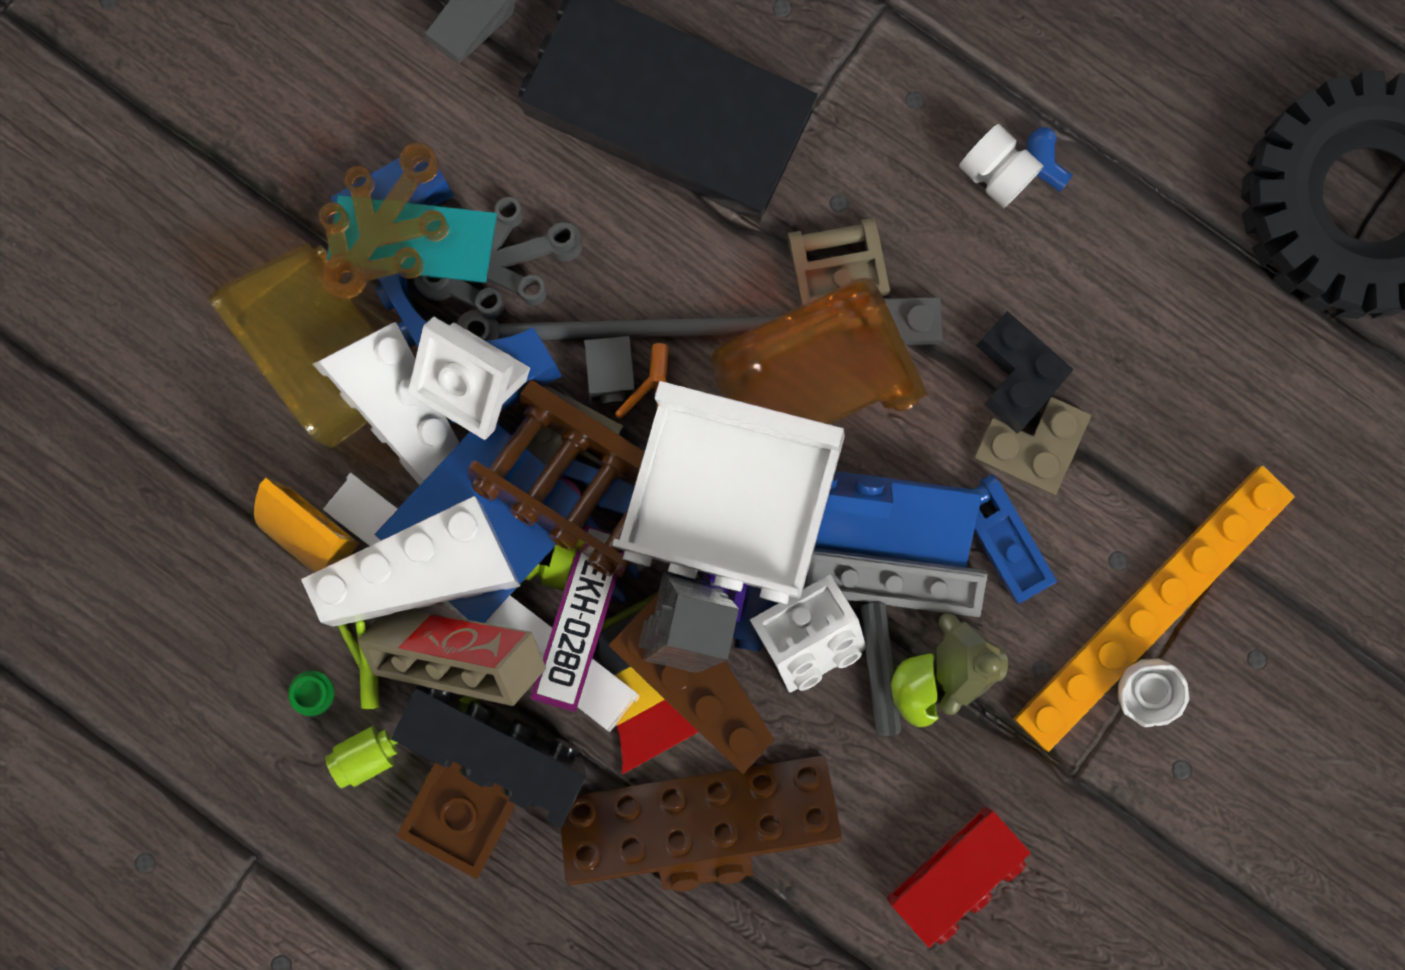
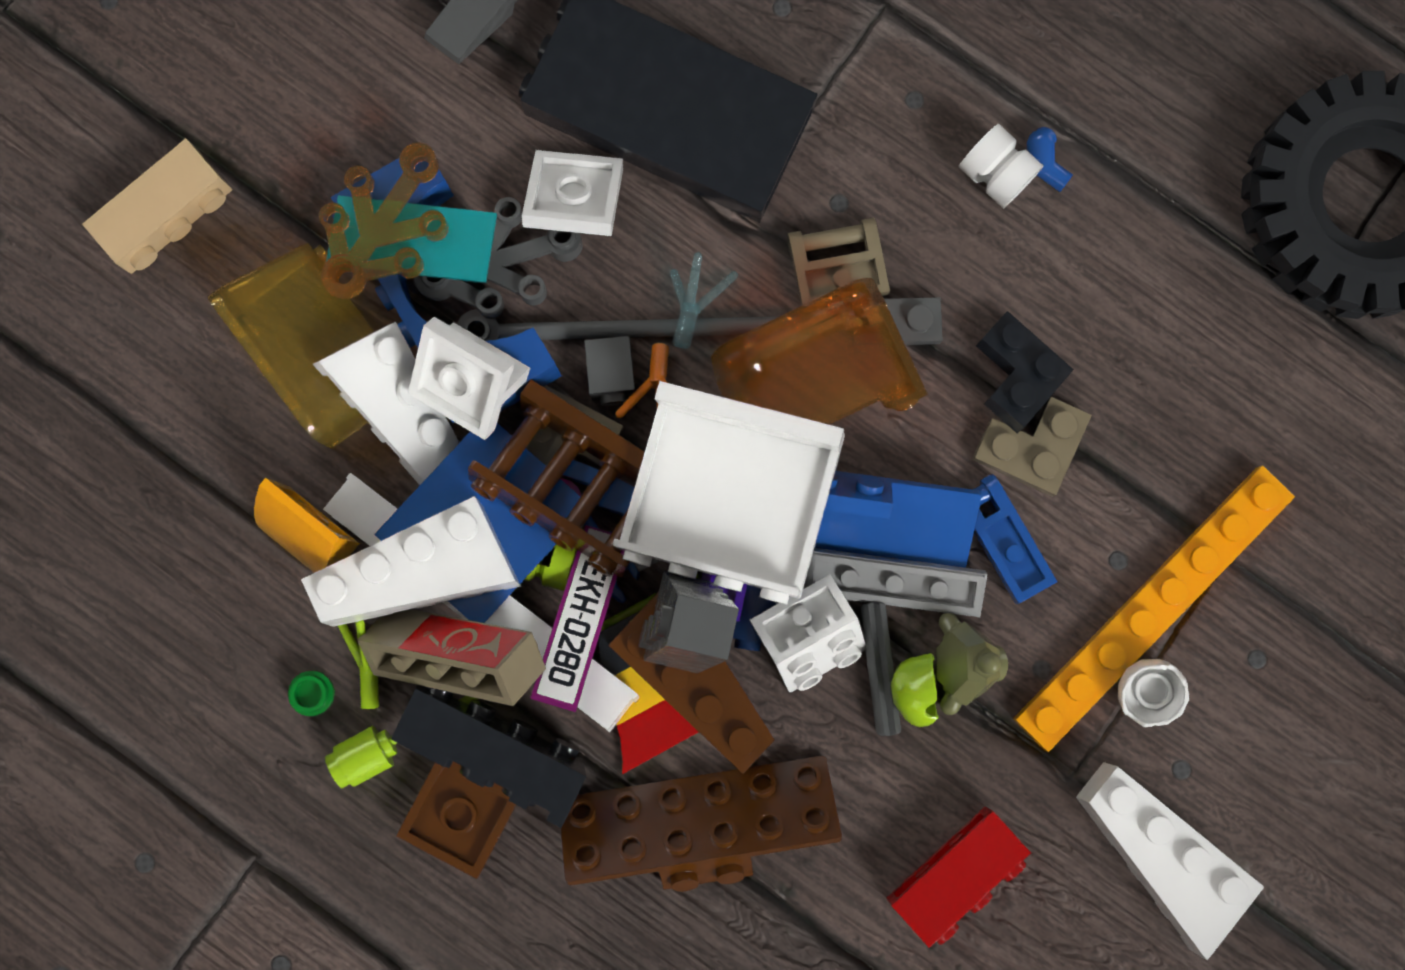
(158, 207): none -> tan brick
(572, 193): none -> white plate
(690, 309): none -> clear light blue plant
(1179, 868): none -> white wedge

